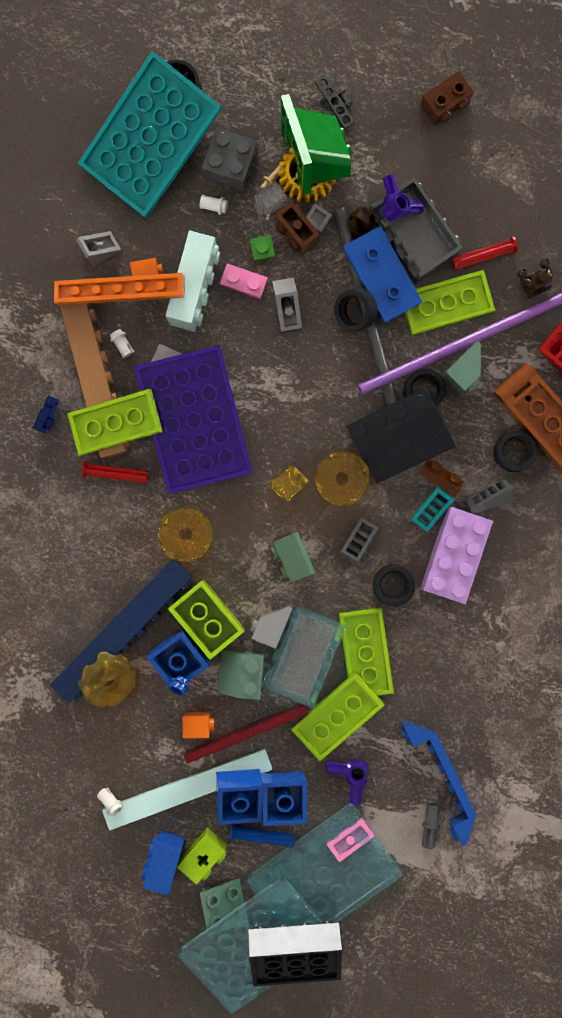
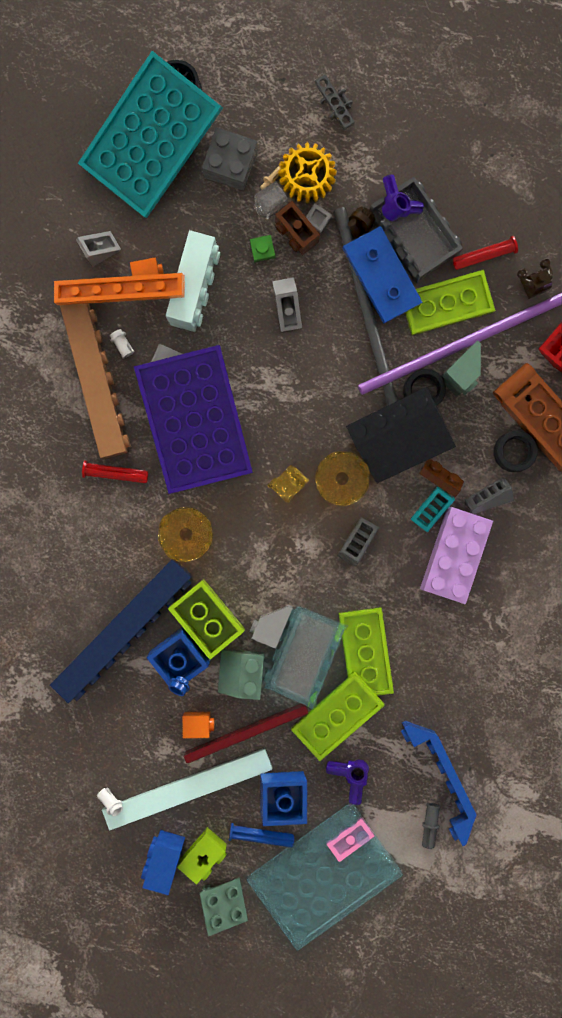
(45, 417): clear blue plate -> none
(105, 669): clear yellow plate -> none
(115, 422): lime tile -> none
(214, 204): white pin -> none
(221, 952): clear light blue plate -> none
(239, 796): blue brick -> none
(243, 281): bright pink plate -> none
(293, 556): sand green slope -> none
(295, 954): black slope -> none
(316, 145): green windscreen -> none
(340, 309): black tyre -> none
(410, 585): black tyre -> none
(447, 98): reddish brown brick -> none

